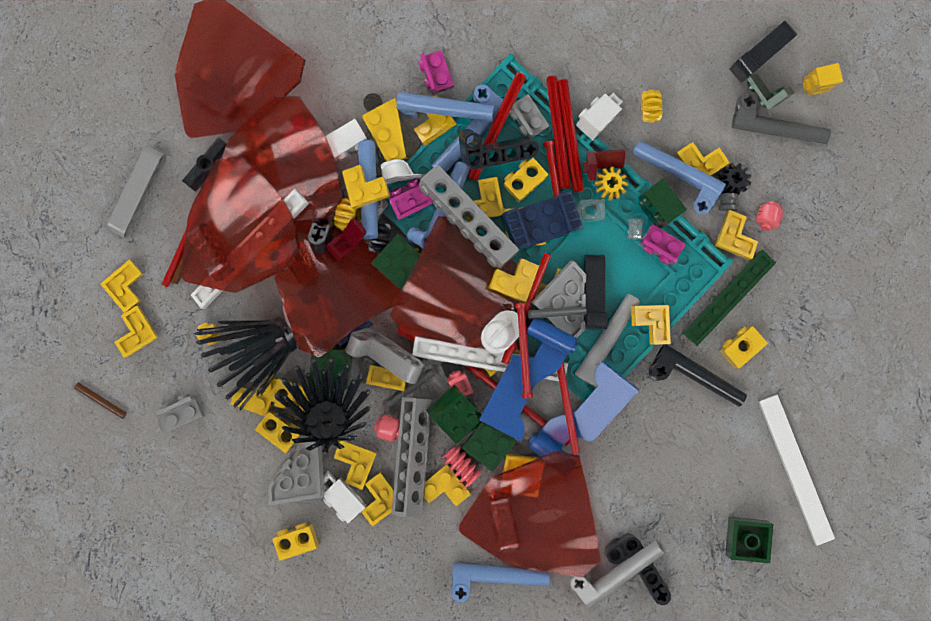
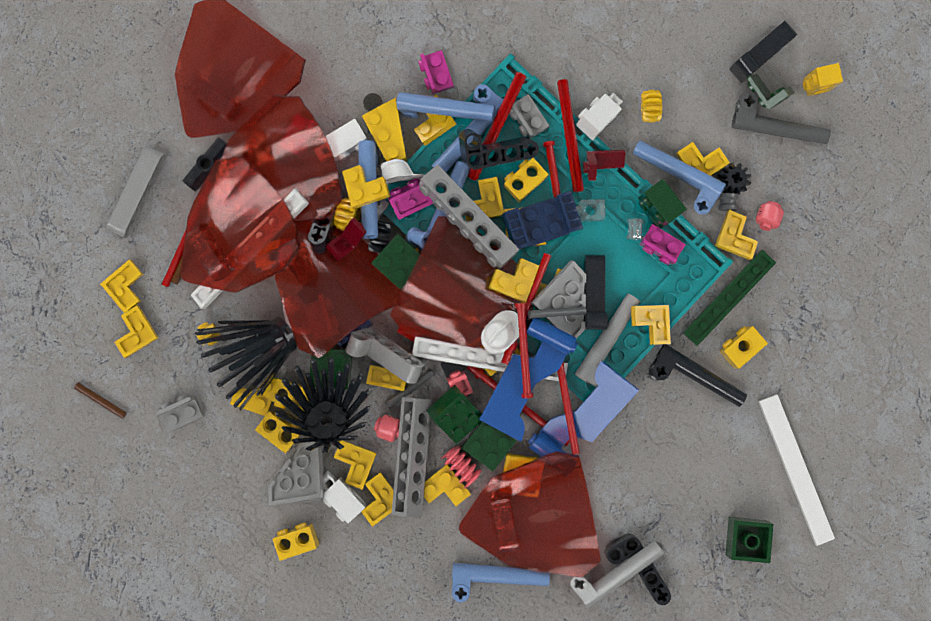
(558, 132): red axle -> none
(616, 189): yellow gear -> none

